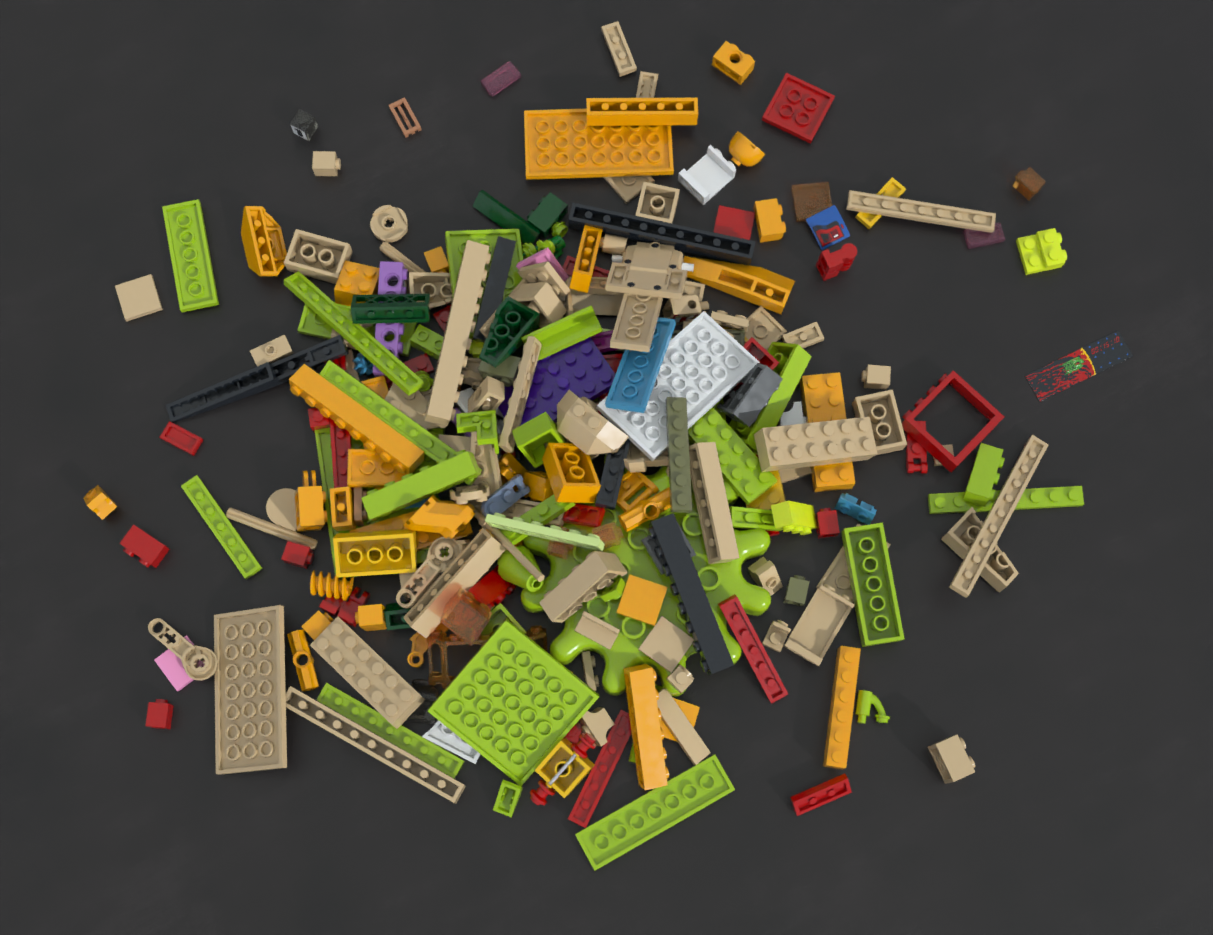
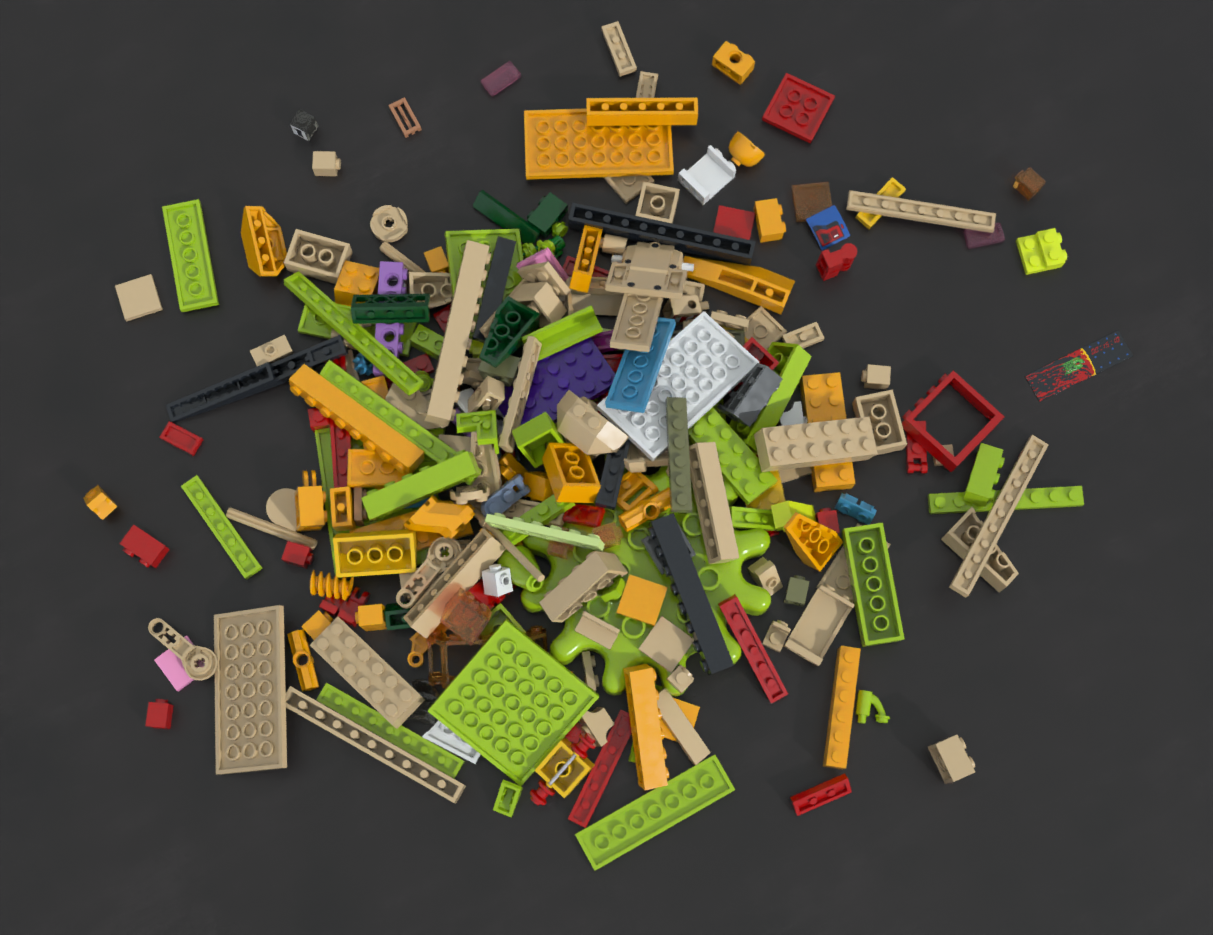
(497, 580): none -> white brick
(812, 541): none -> light orange wedge

